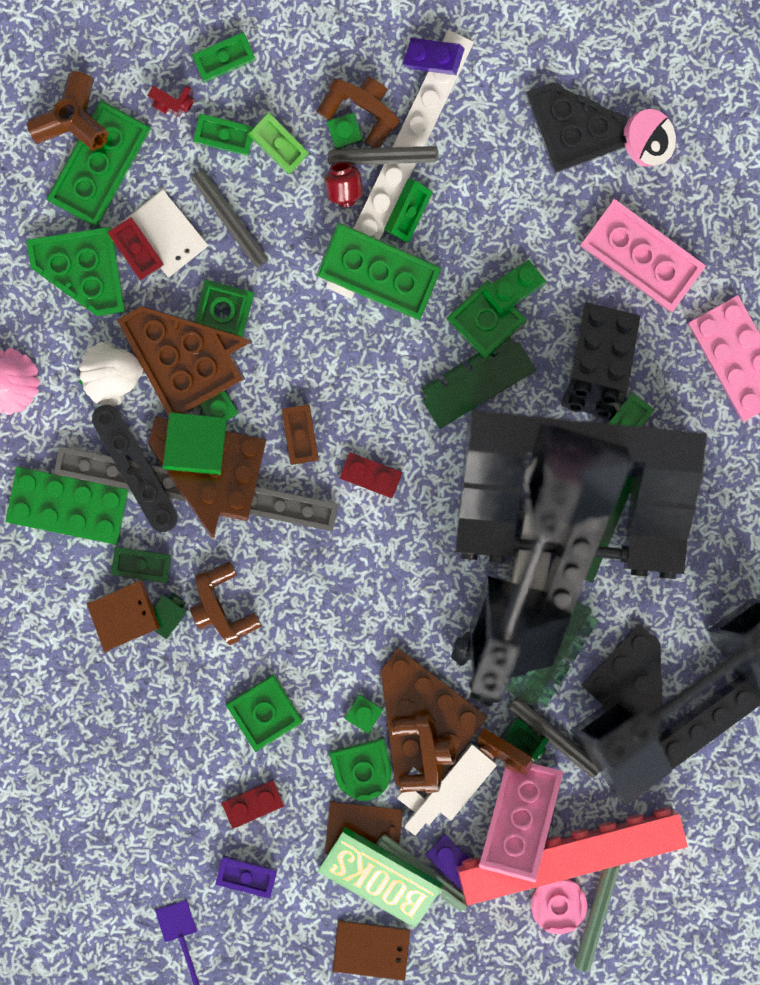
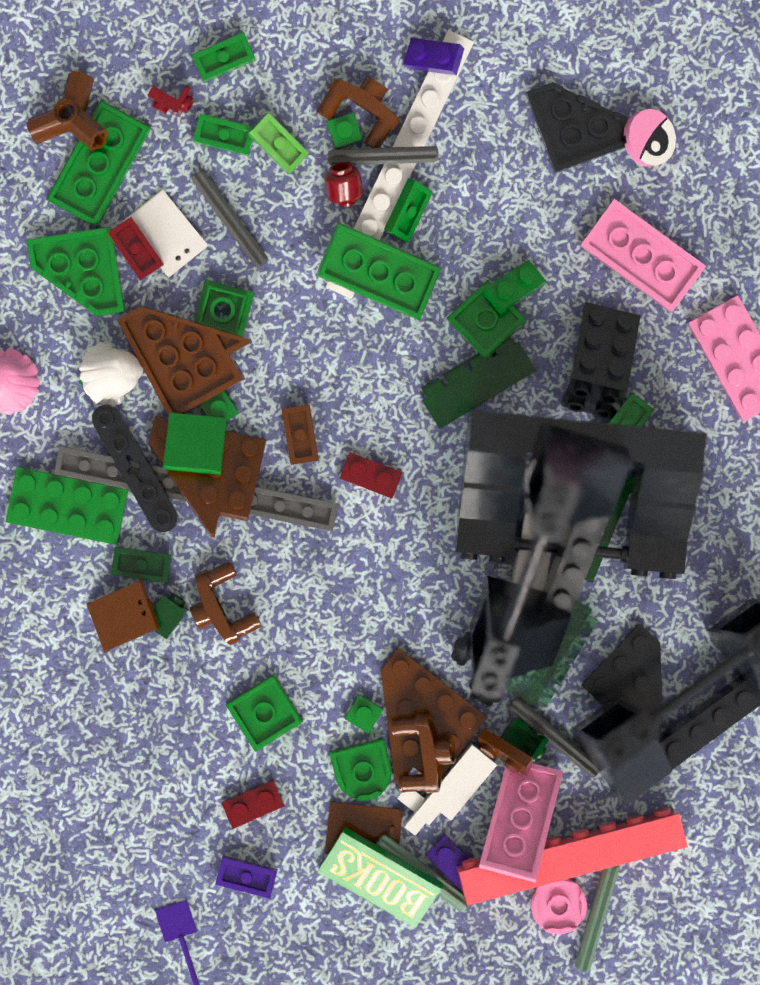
(371, 950): reddish brown container -> none

